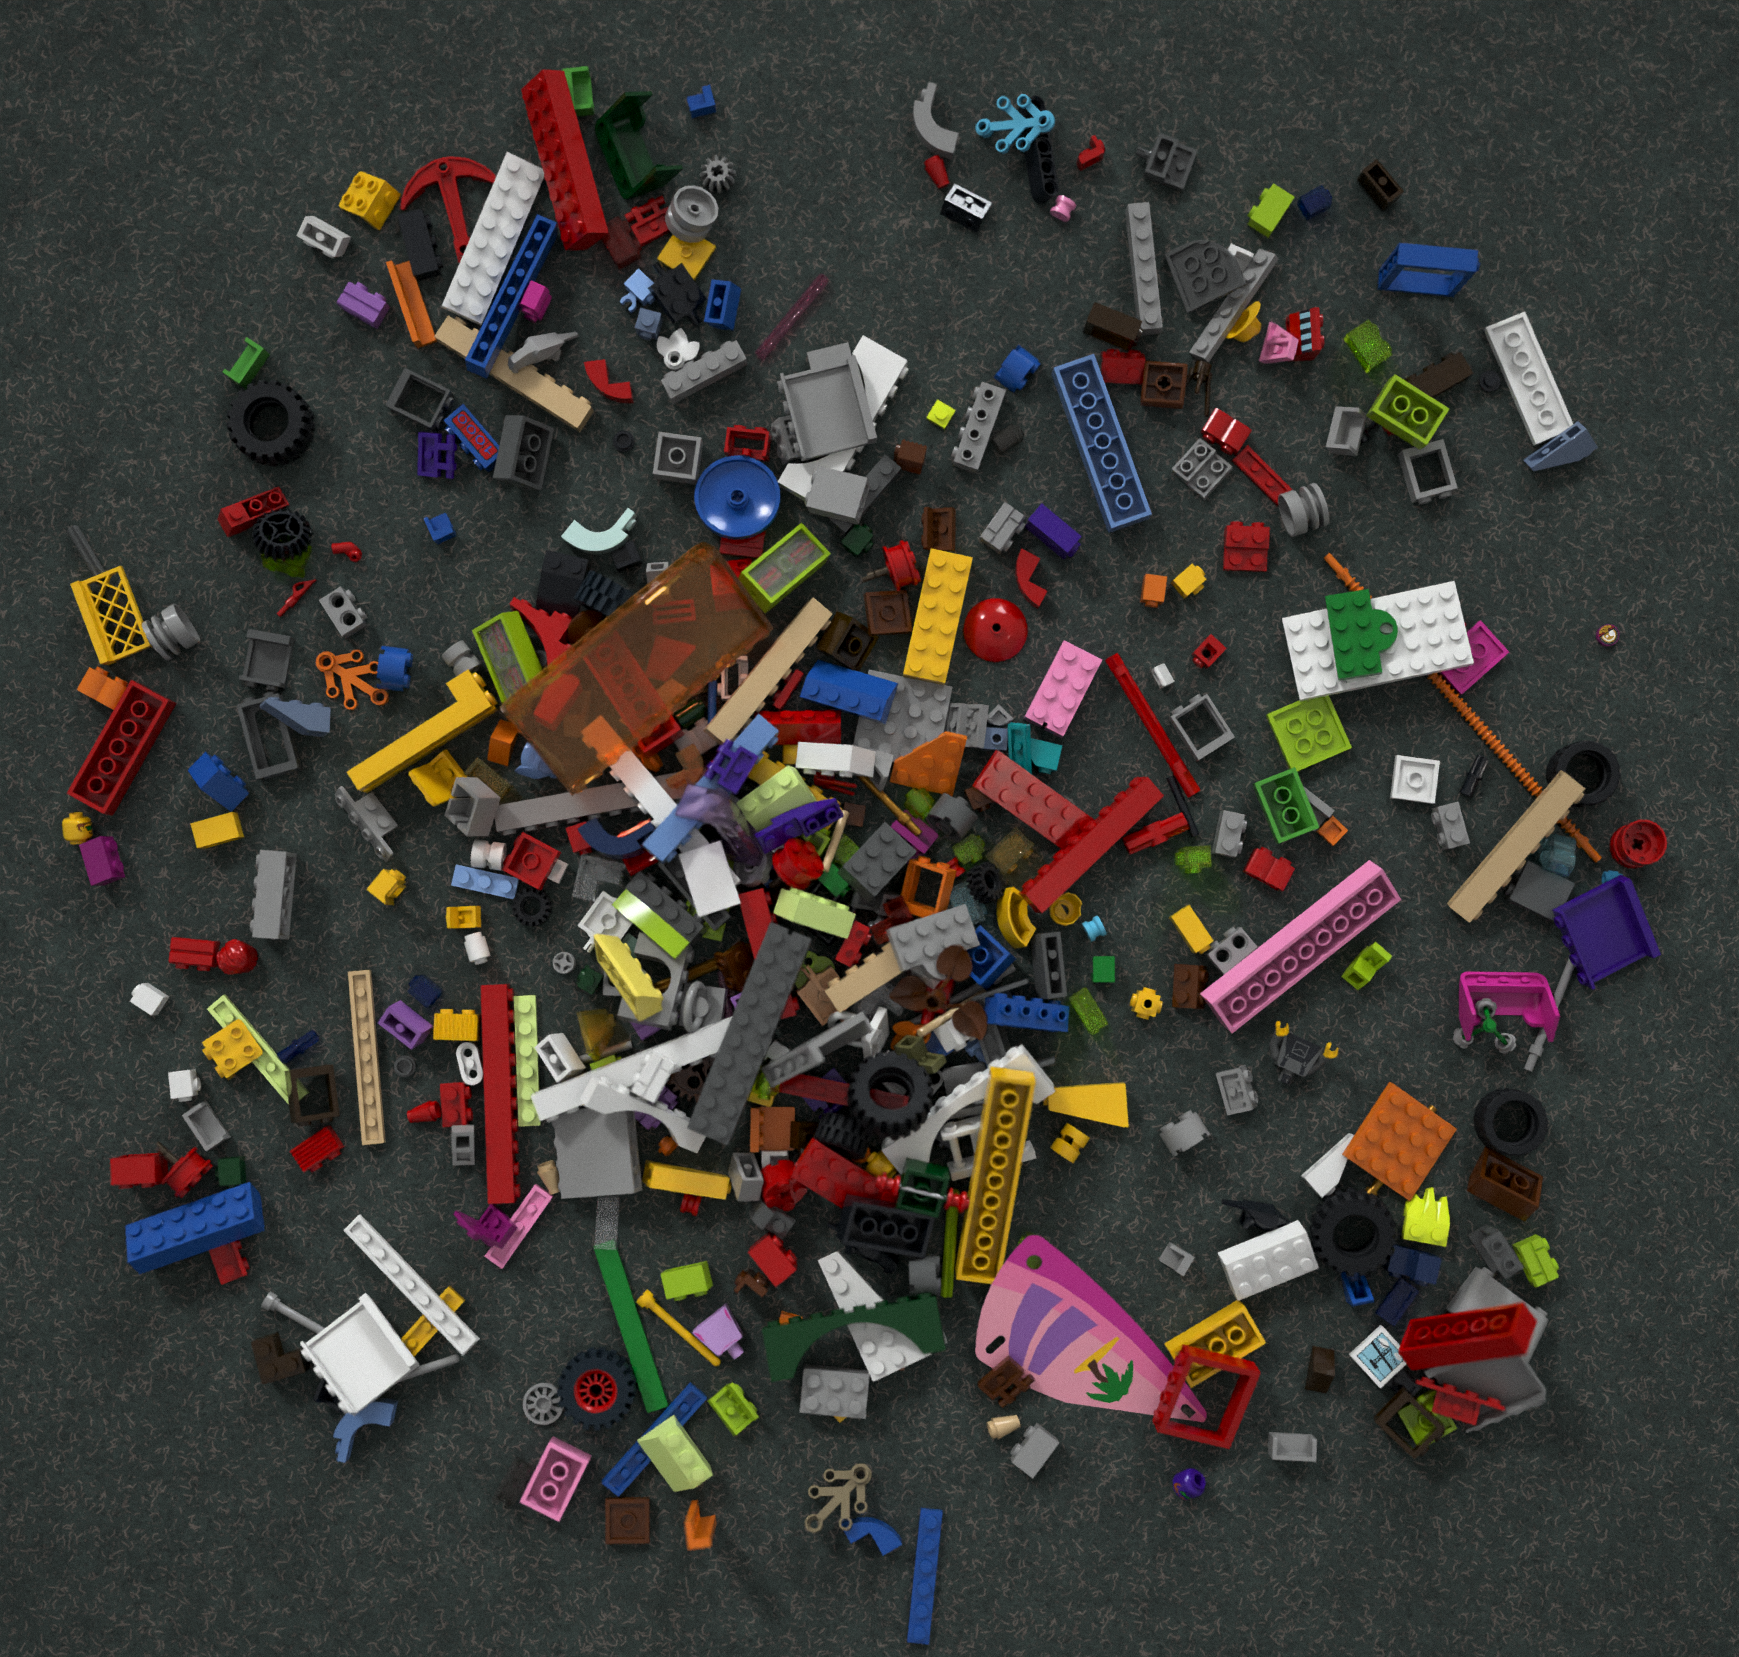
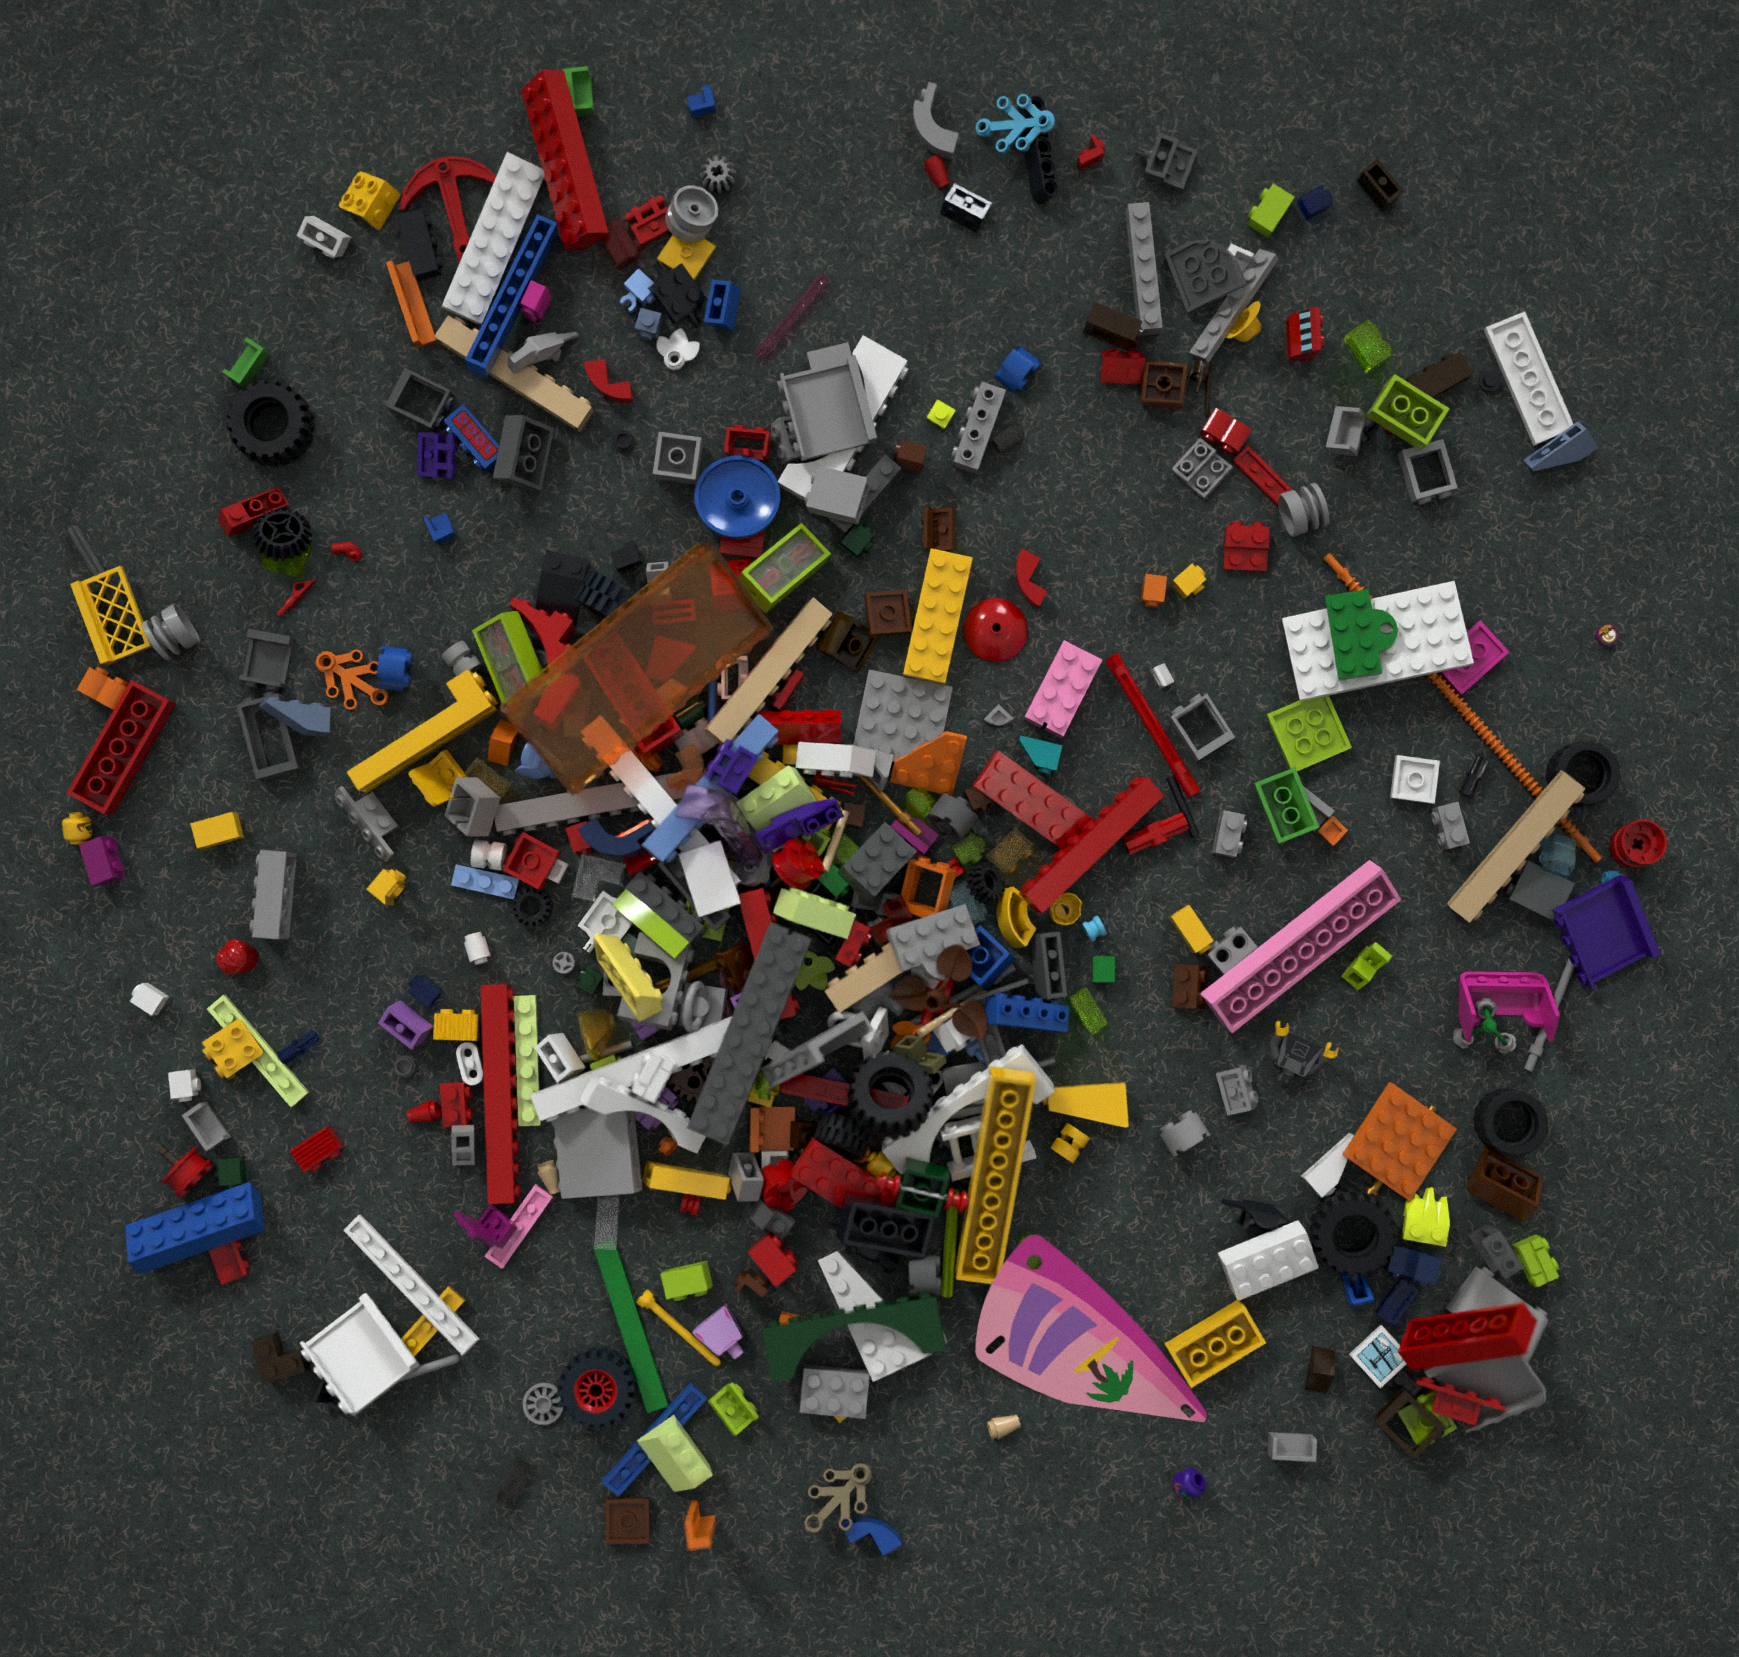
(138, 1169): red brick -> none
(193, 952): red brick -> none
(217, 782): blue brick -> none
(273, 1303): light grey piece -> none
(293, 1098): dark brown window -> none
(340, 615): light grey brick -> none
(363, 304): medium lavender brick -> none
(366, 1057): tan plate -> none
(380, 1412): medium blue arch -> none
(463, 917): yellow bracket -> none
(555, 1478): bright pink brick -> none
(582, 624): reddish brown dish -> none
(600, 542): light aqua arch -> none
(625, 148): dark green windscreen -> none
(704, 372): light grey brick -> none
(814, 993): light nougat plate -> none
(849, 691): blue slope -> none
(899, 566): red wheel -> none
(924, 1576): blue plate -> none
(968, 721): light grey slope -> none
(996, 739): sand blue brick -> none
(1001, 1377): reddish brown plate -> none
(1002, 528): light grey brick -> none
(1020, 745): teal tile -> none
(1033, 1450): light grey brick -> none
(1053, 532): dark purple brick -> none
(1063, 208): bright pink wheel -> none
(1101, 443): medium blue brick -> none
(1137, 1003): yellow brick -> none
(1176, 1258): light grey panel -> none
(1193, 858): clear neon green brick -> none
(1215, 649): red brick -> none
(1236, 1407): red window -> none
(1269, 869): red brick -> none
(1278, 345): bright pink wing -> none
(1460, 261): blue window -> none

